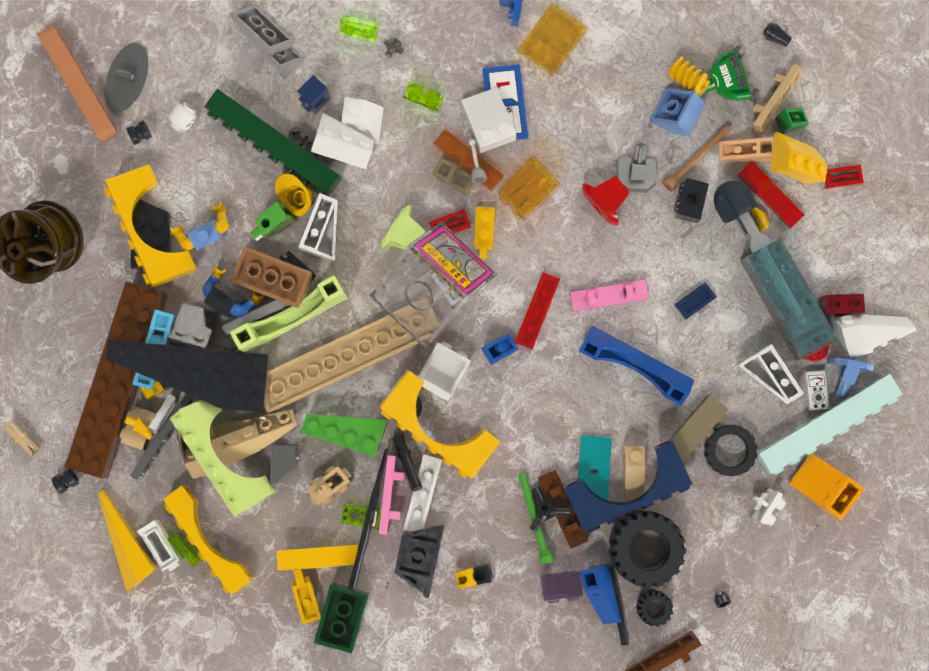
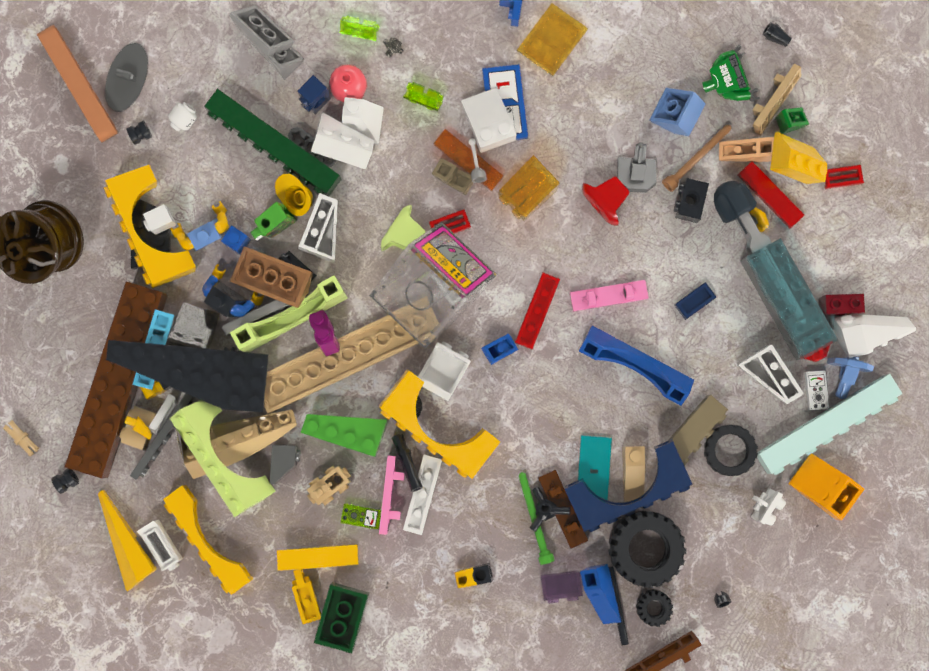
(159, 219): none -> white brick
(185, 550): clear neon green tile -> none
(235, 240): none -> blue brick
(324, 333): none -> magenta brick
(347, 82): none -> coral cylinder
(367, 525): black piece -> none
(419, 557): black wing -> none
(484, 230): yellow hinge -> none
(688, 76): yellow piece -> none

